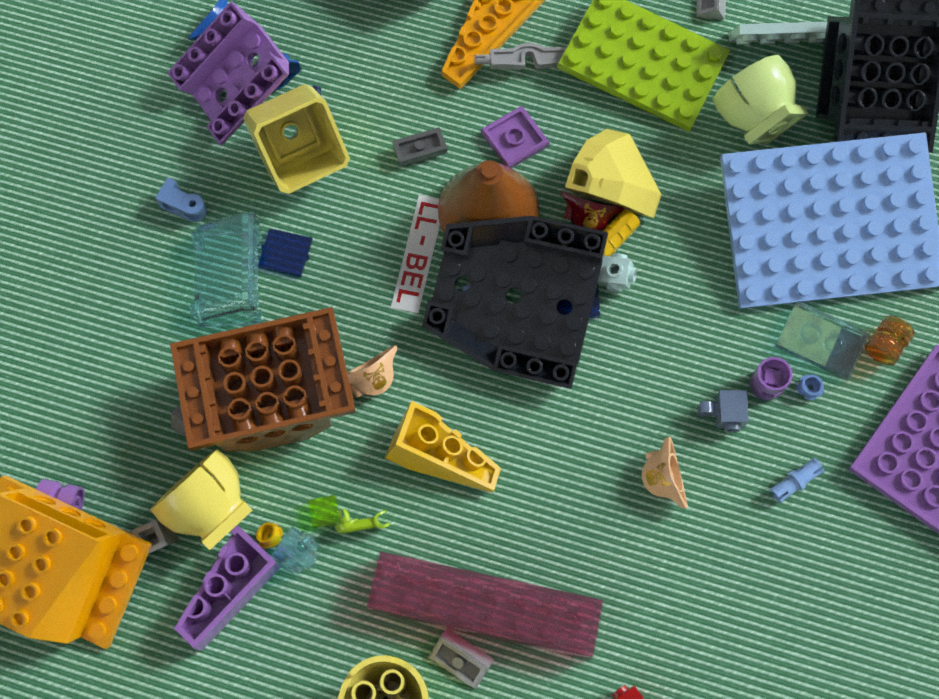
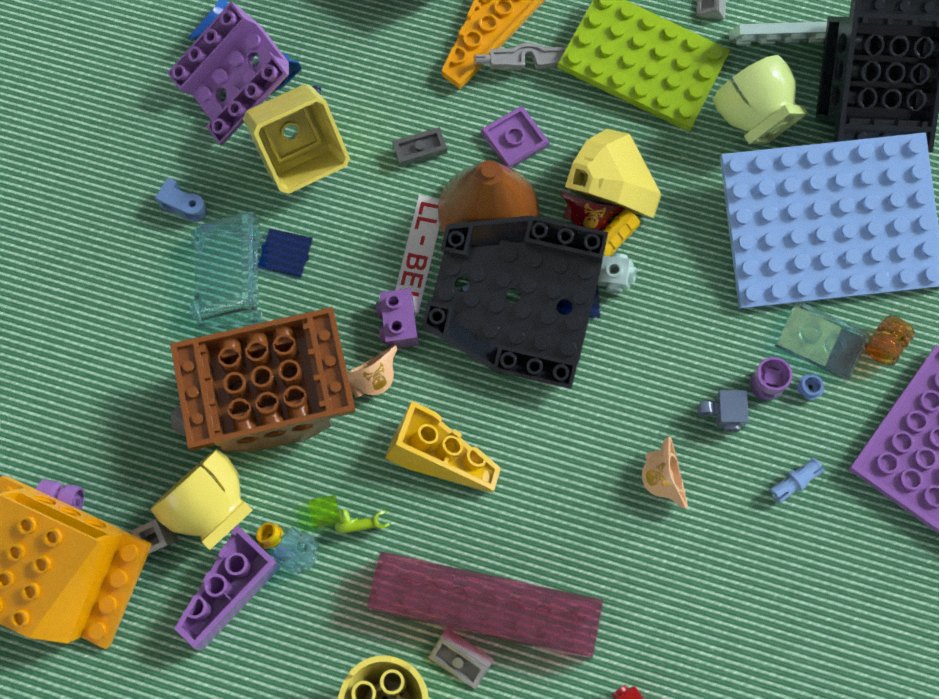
(398, 317): none -> medium lavender brick

